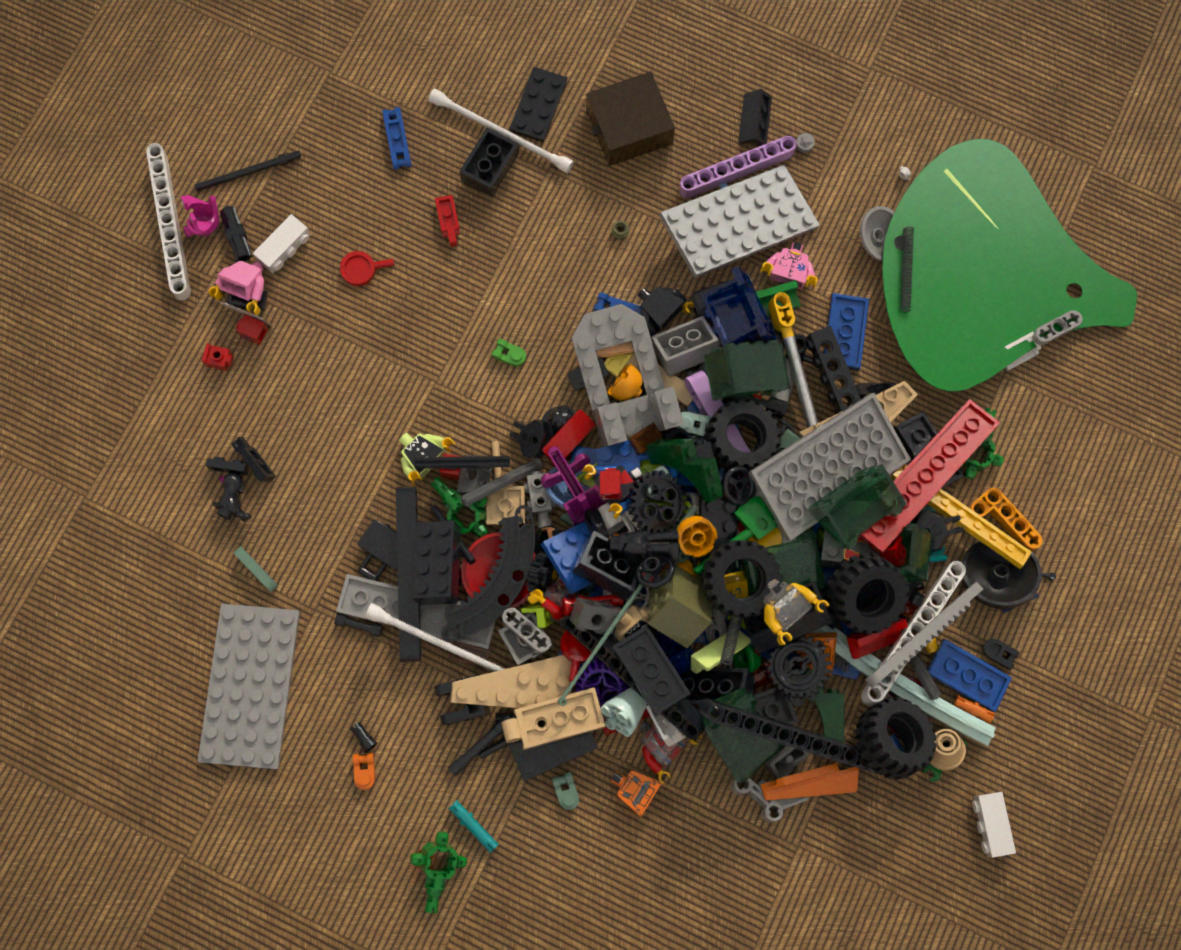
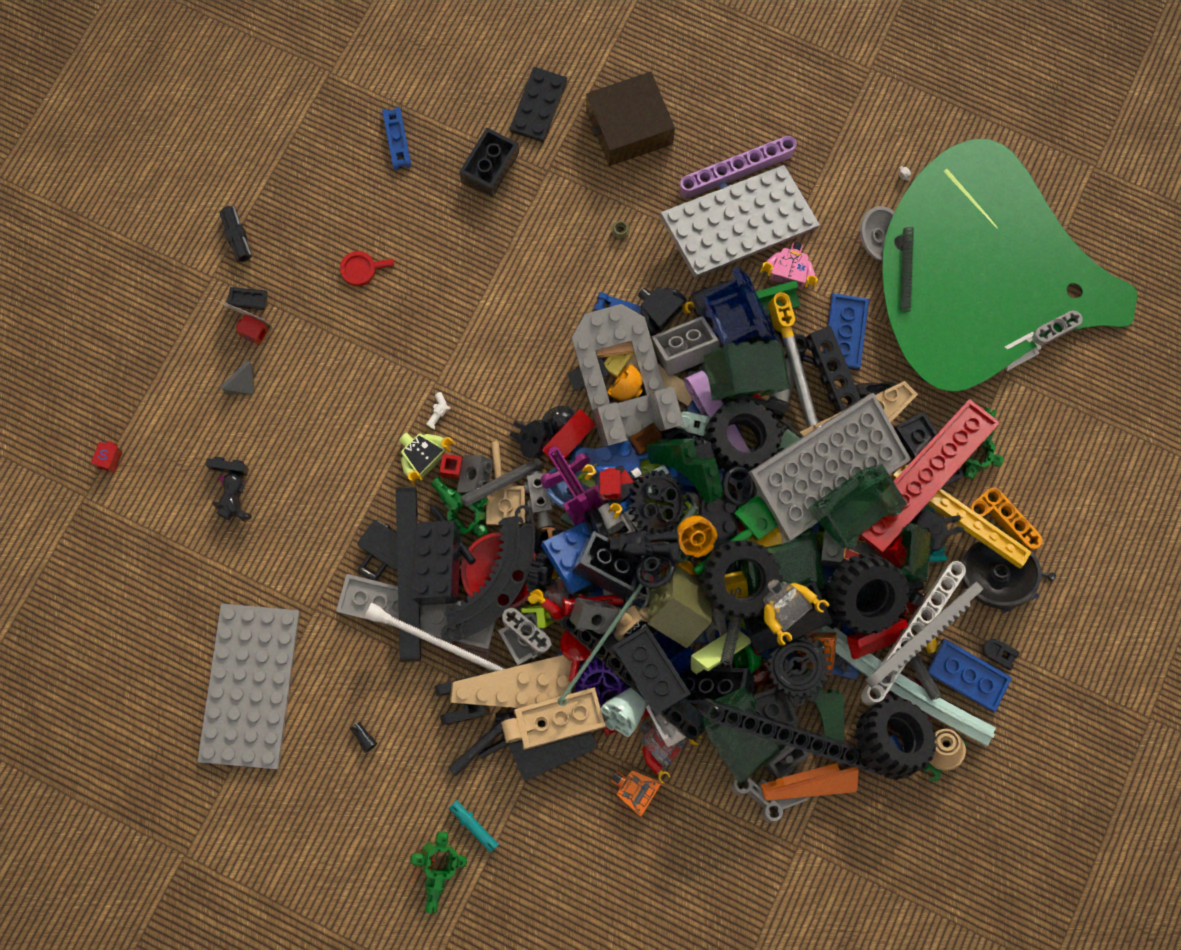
(106, 456): none -> red brick
(168, 229): white beam -> none
(203, 219): dark pink piece -> none
(222, 363): red brick -> none
(241, 381): none -> dark grey slope
(242, 281): bright pink torso -> none
(254, 460): black hinge -> none
(256, 569): sand green beam -> none
(281, 159): black bar -> none
(282, 244): white brick -> none
(343, 620): black bar -> none
(364, 778): orange plate -> none
(439, 410): none -> white piece
(448, 218): red hinge -> none
(461, 462): black axle -> none
(515, 357): bright green plate -> none
(561, 162): white hose -> none
(569, 798): sand green plate -> none
(755, 117): black panel -> none
(805, 142): light grey tile -> none
(974, 709): orange pin -> none
(993, 825): white brick -> none

